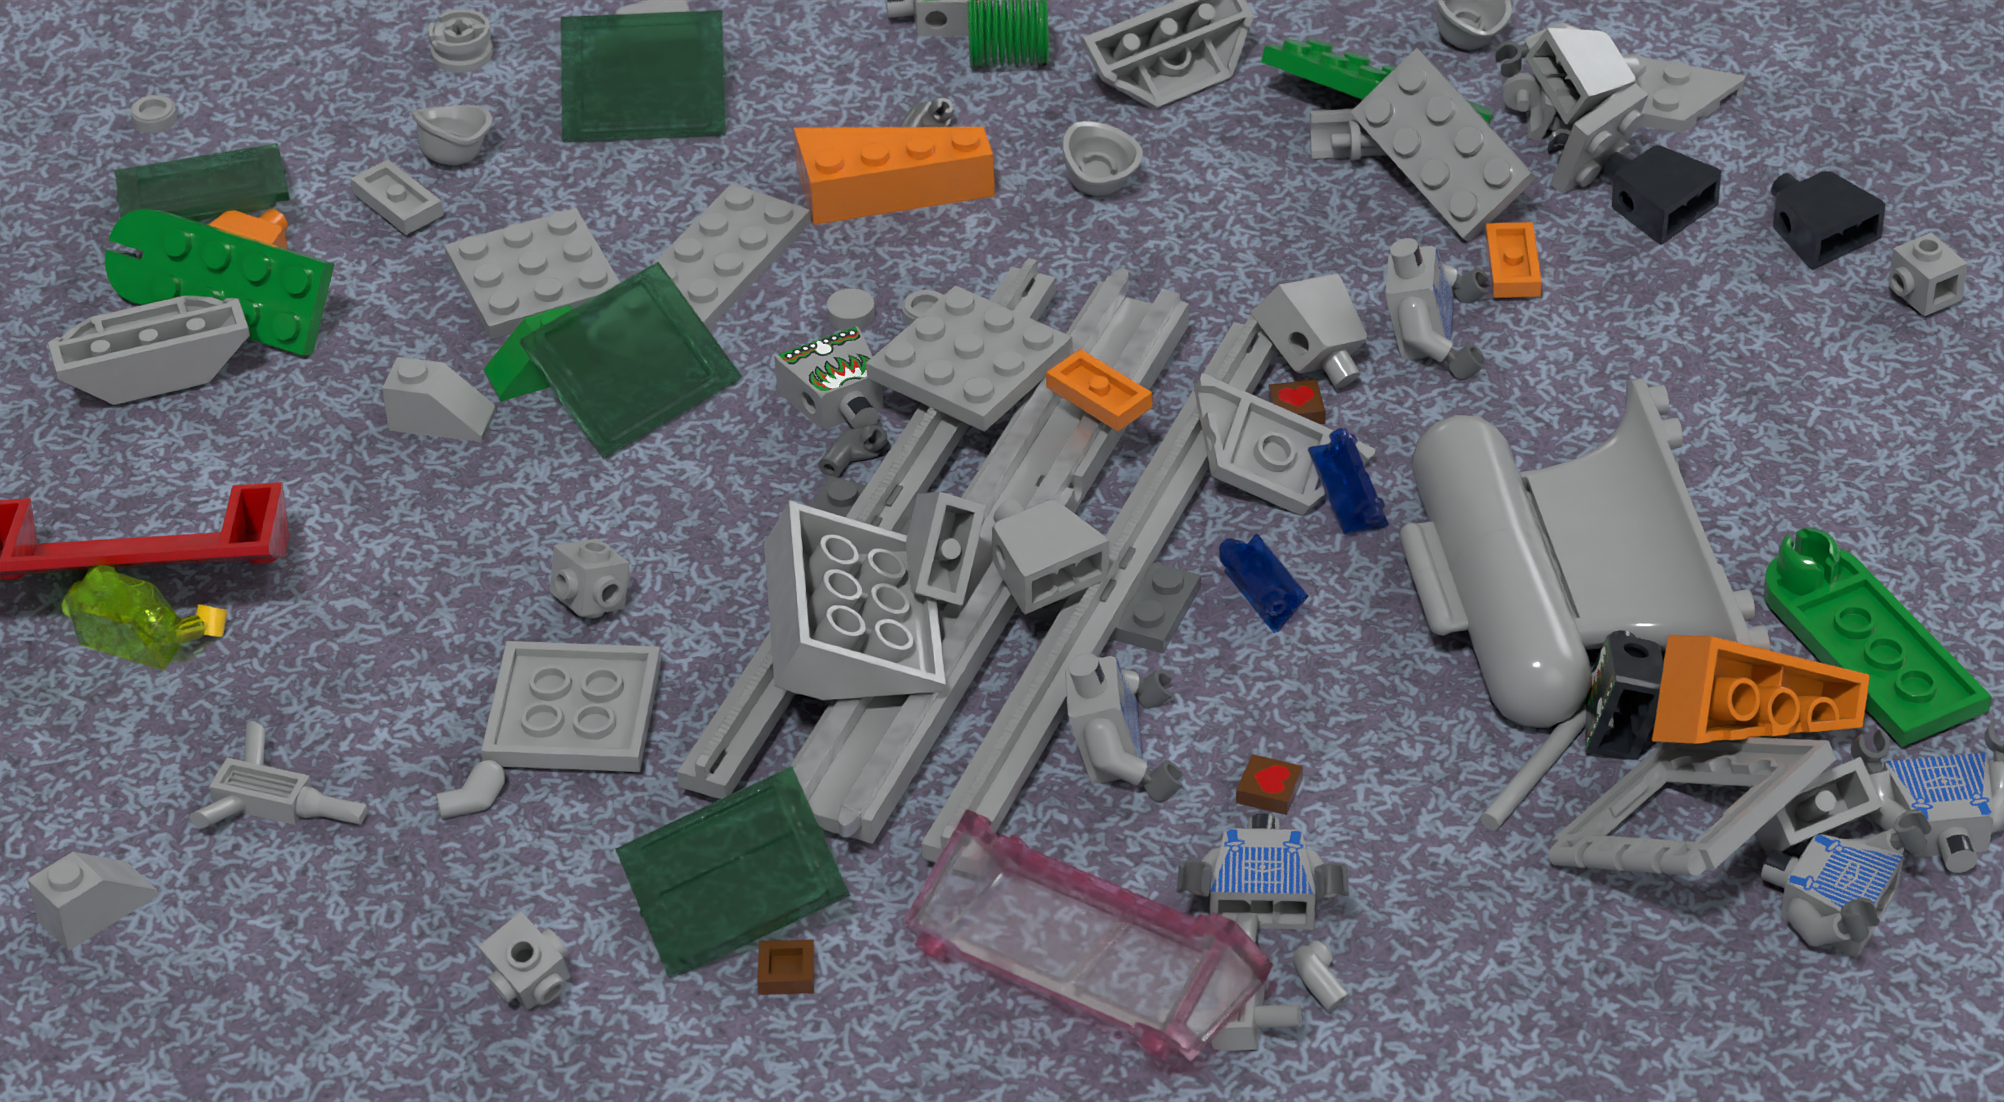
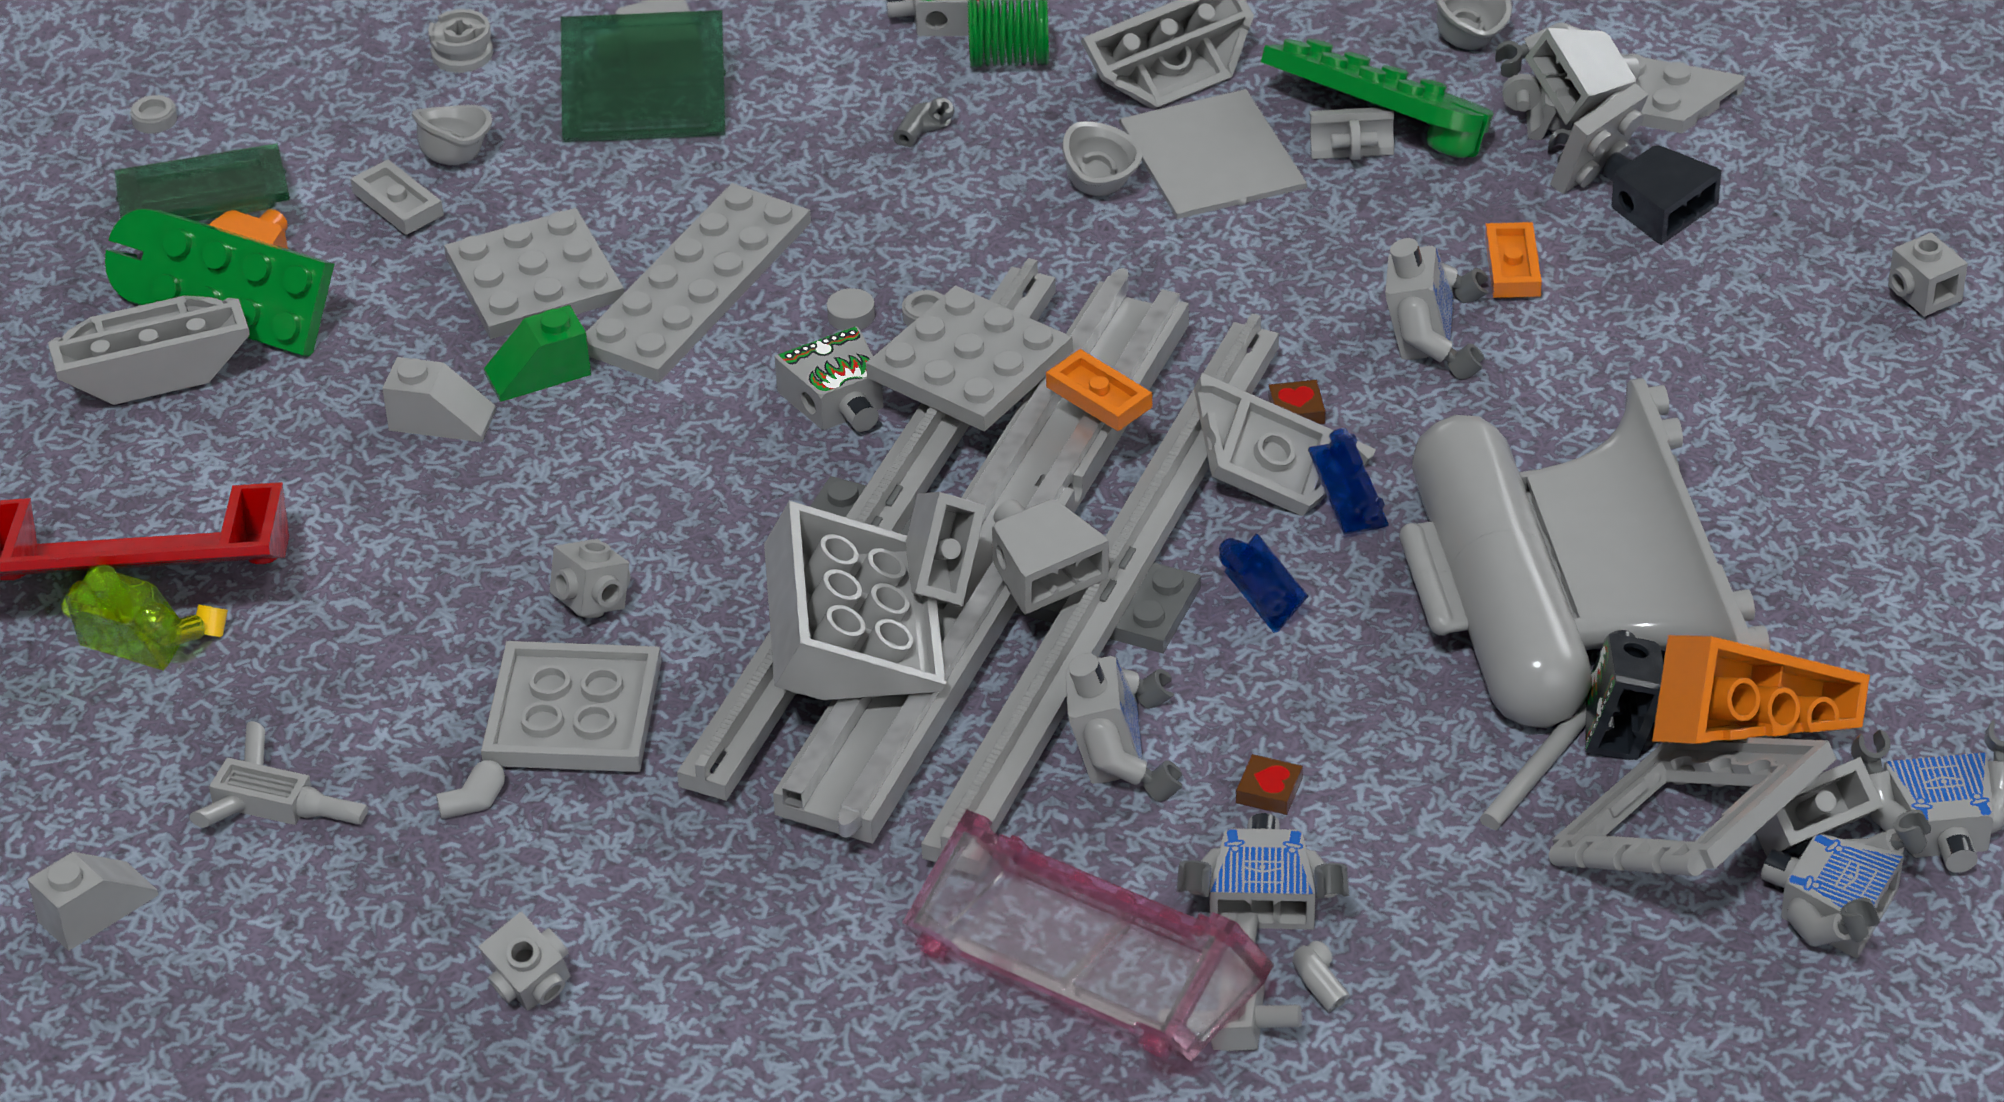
(630, 359): clear green piece -> none
(732, 872): clear green piece -> none
(786, 967): reddish brown tile -> none
(853, 446): dark grey arm -> none
(890, 169): orange wedge -> none
(1213, 154): none -> light grey piece
(1314, 326): light grey torso -> none
(1443, 145): light grey plate -> none
(1825, 216): black torso -> none
(1864, 628): green plate -> none

